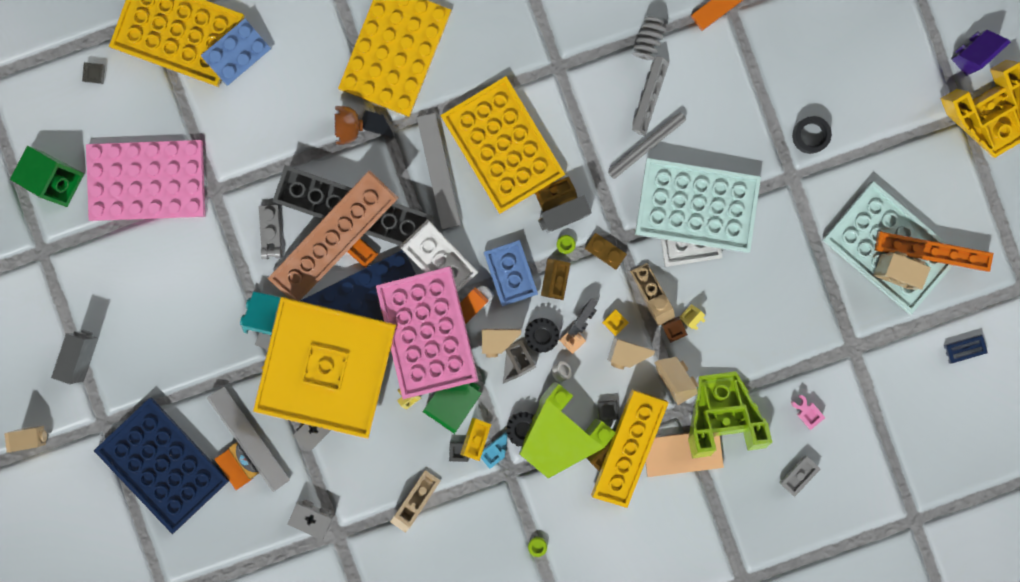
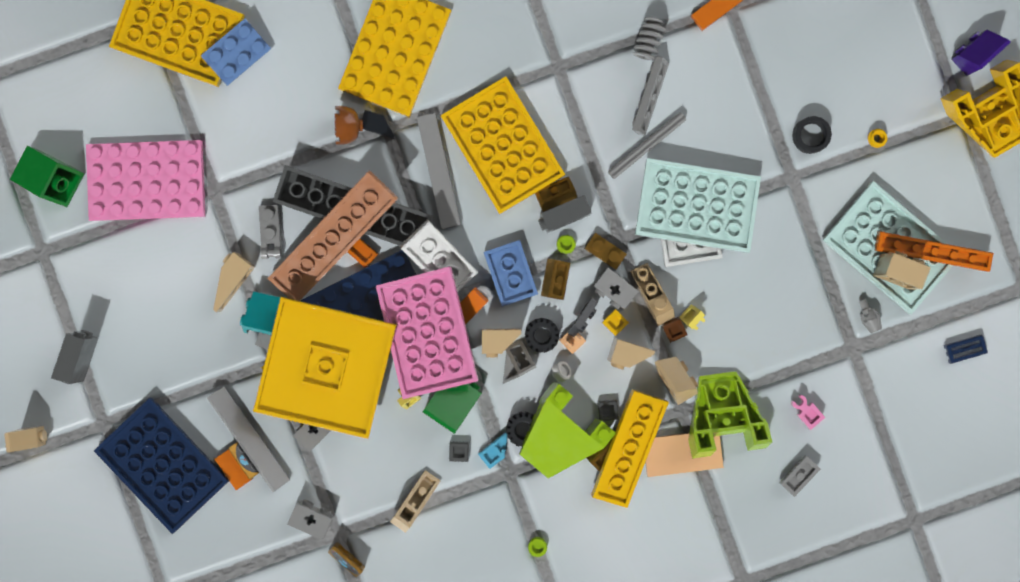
(93, 73): clear smoke tile -> none
(232, 276): none -> tan slope
(346, 559): none -> pearl gold slope
(475, 439): yellow plate -> none
(626, 291): none -> light grey brick
(870, 317): none -> light grey piece
(882, 135): none -> yellow plate

